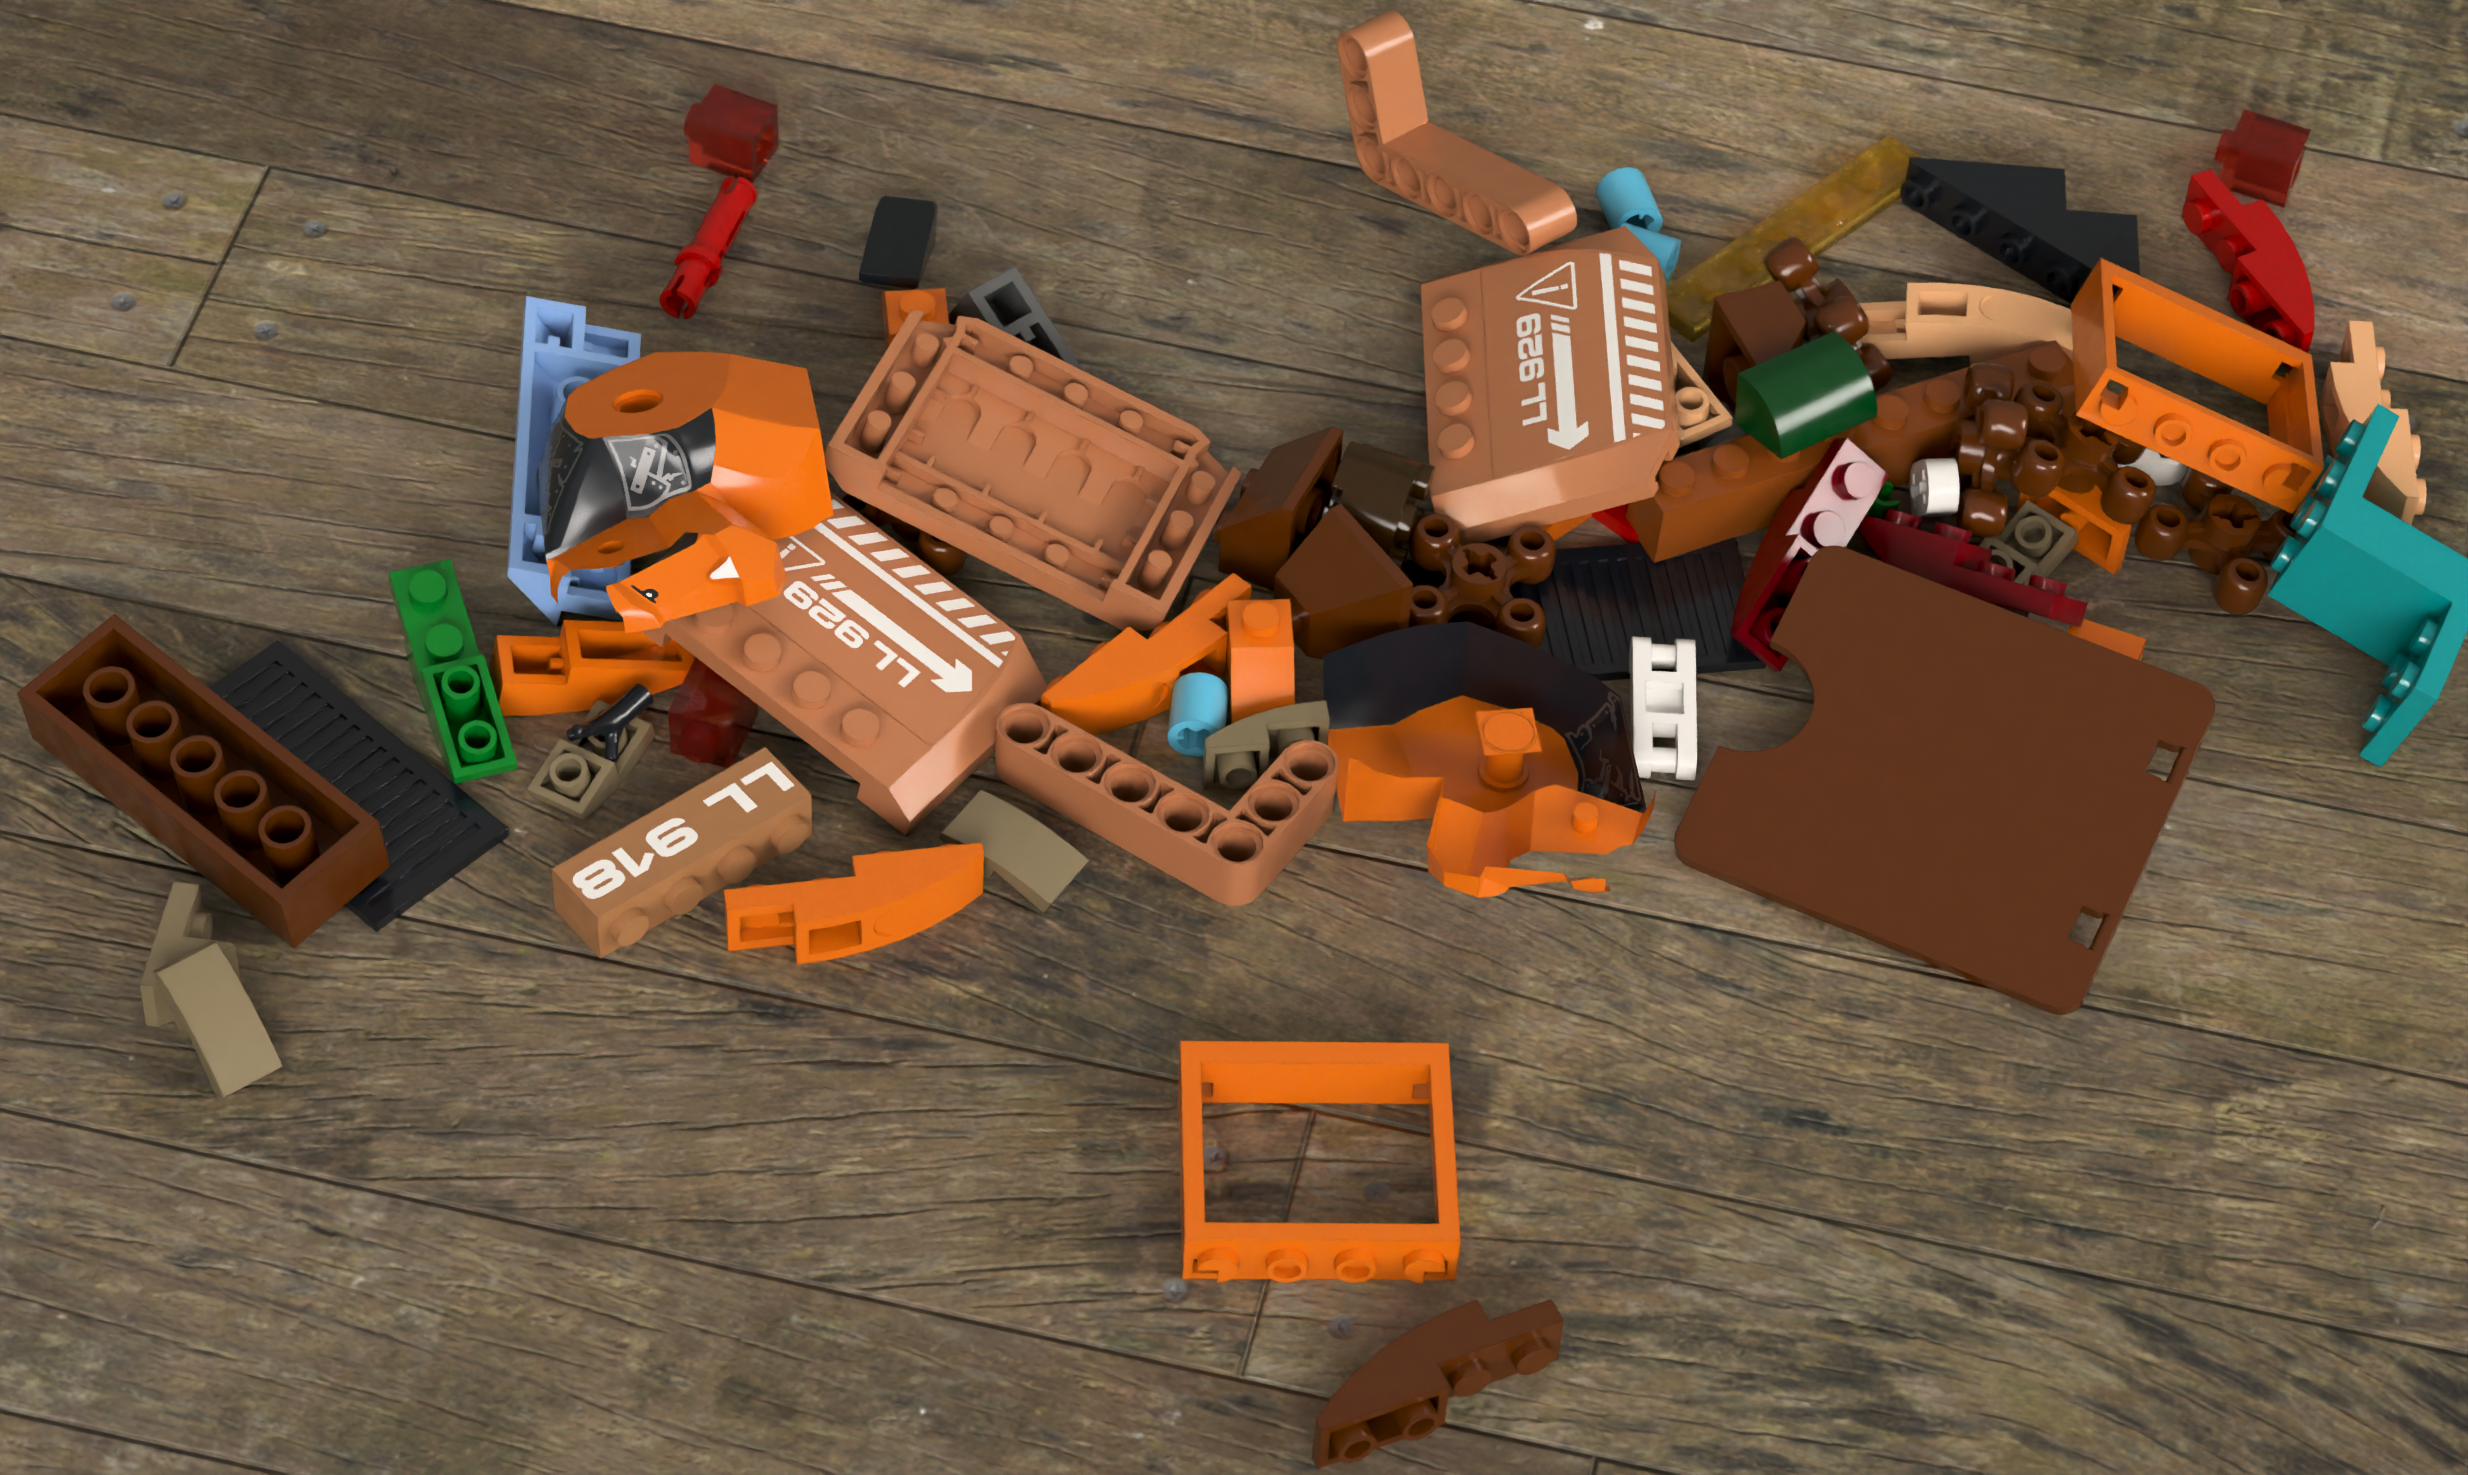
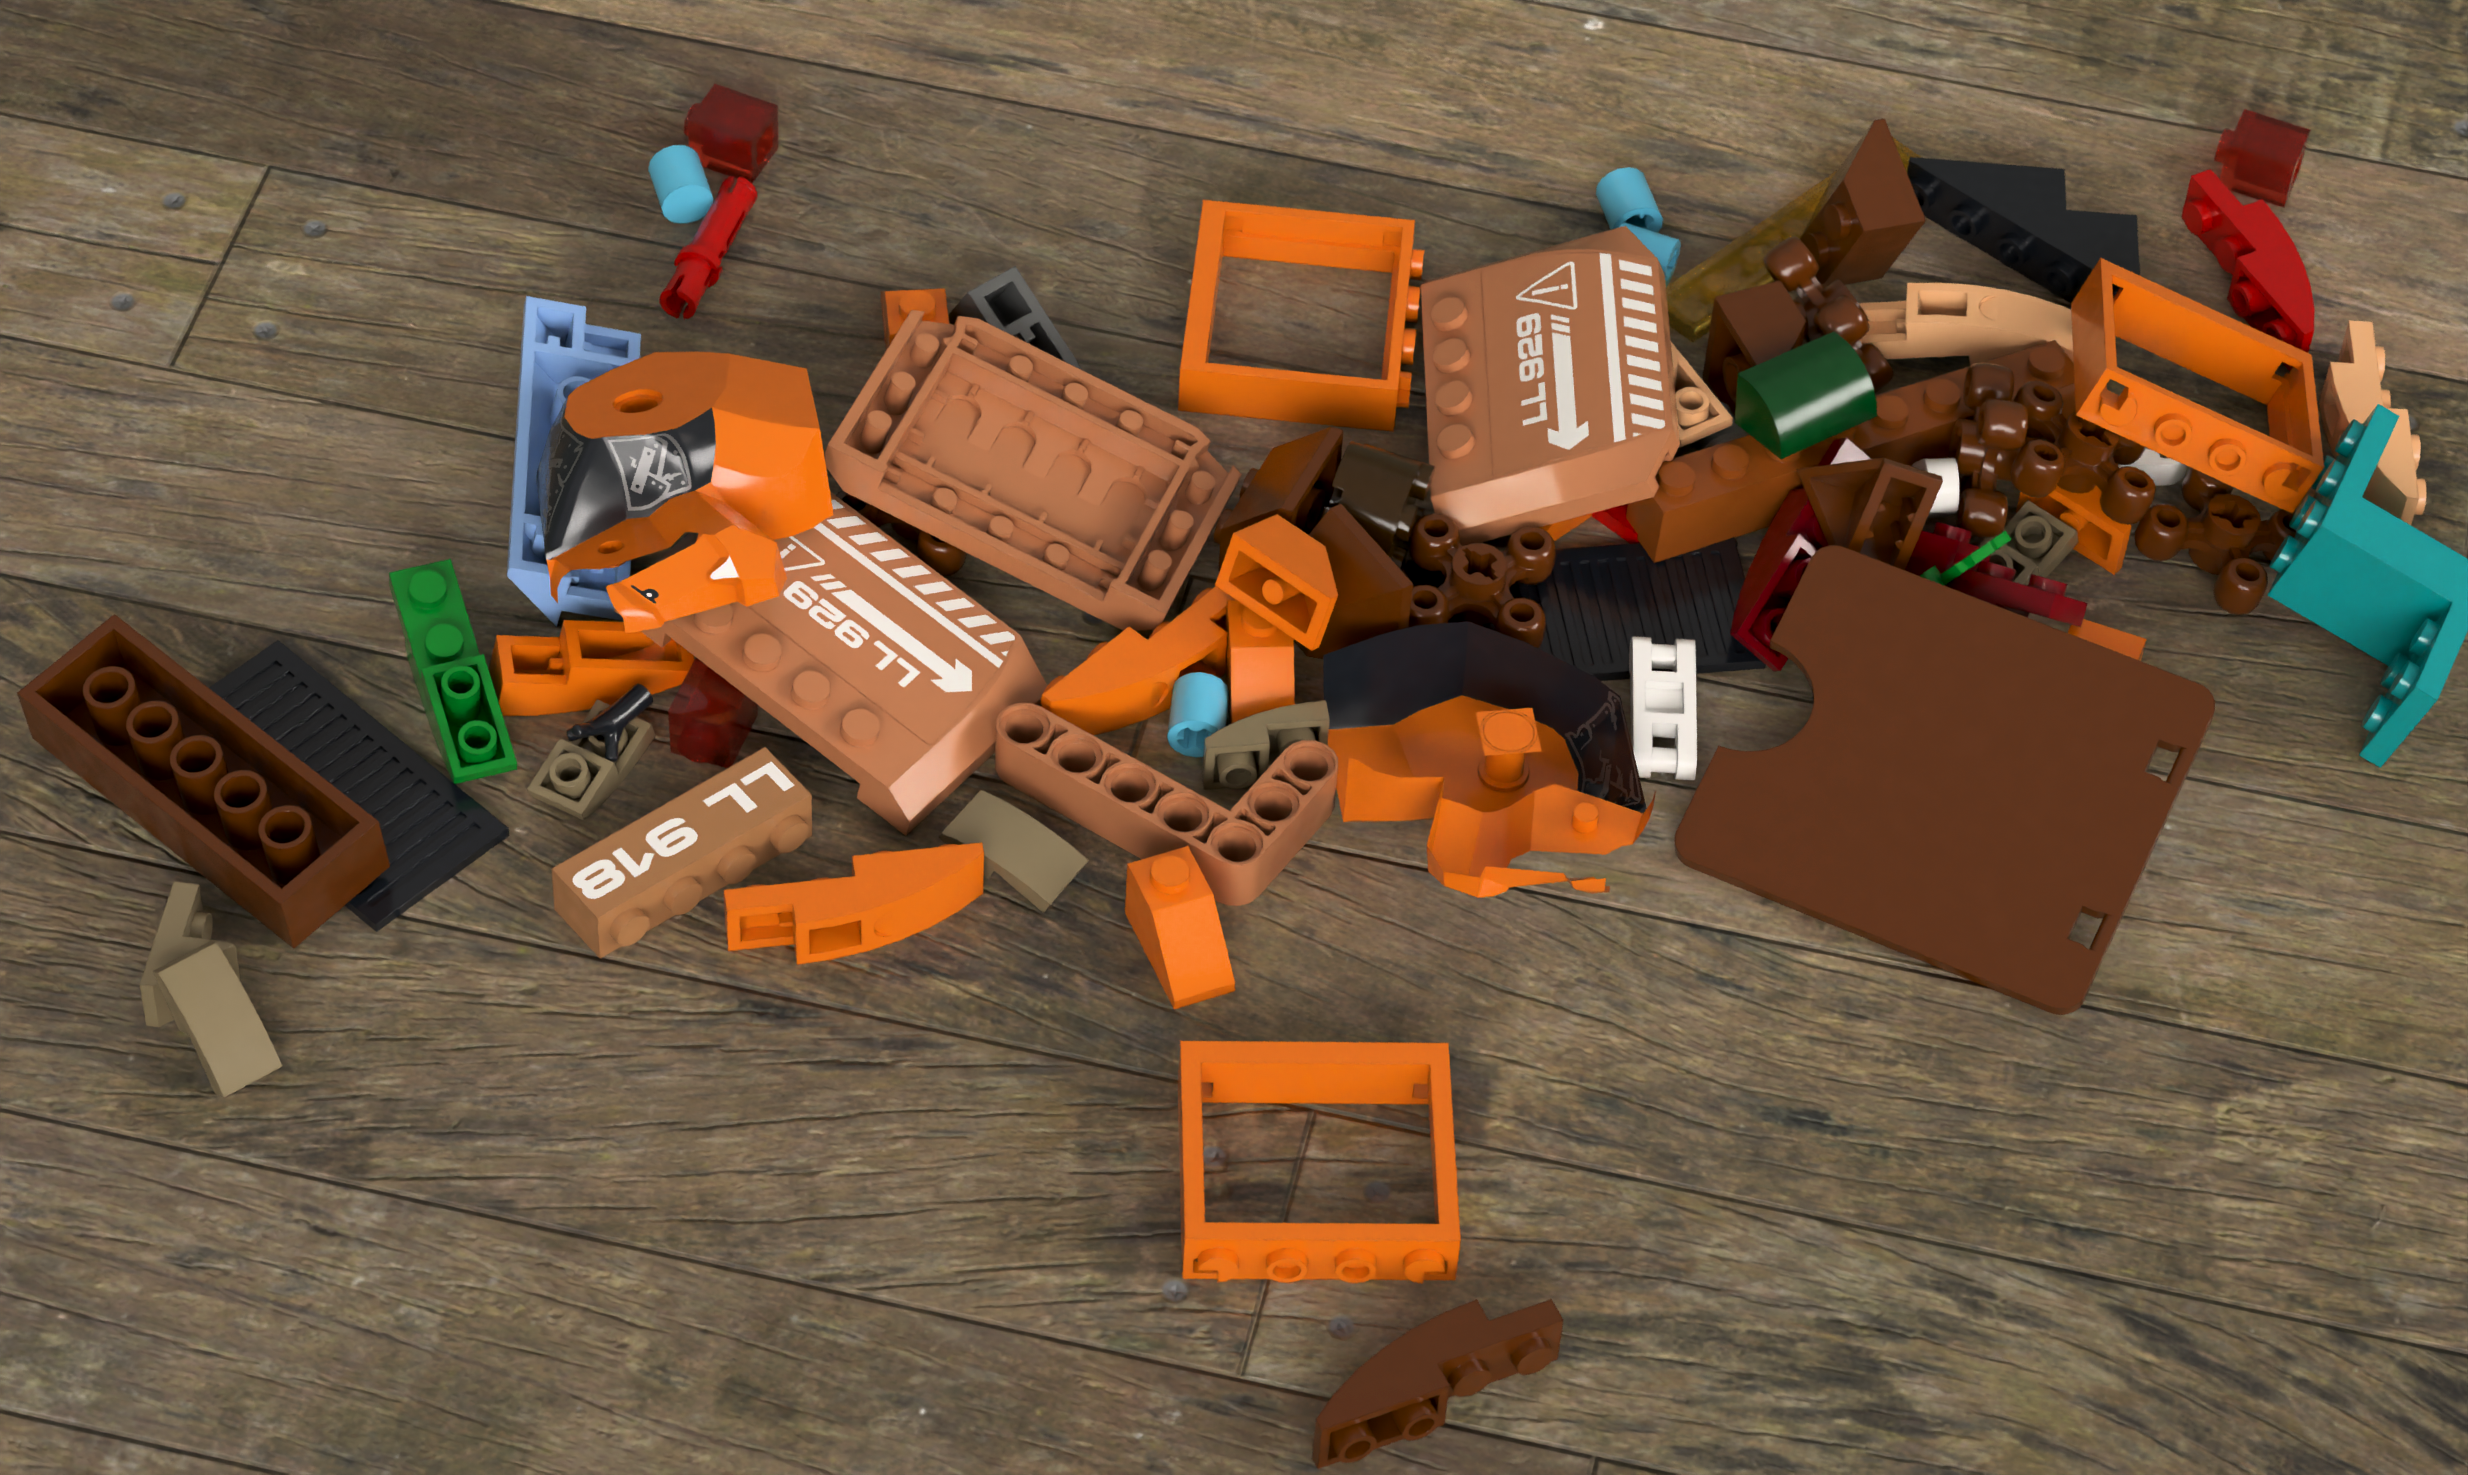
(680, 184): none -> medium azure piece
(899, 242): black slope -> none
(1178, 927): none -> orange slope
(1281, 578): none -> orange slope
(1307, 239): none -> orange window
(1429, 163): nougat beam -> none
(1864, 213): none -> reddish brown slope
(1872, 506): none -> reddish brown slope
(1934, 574): none -> green piece

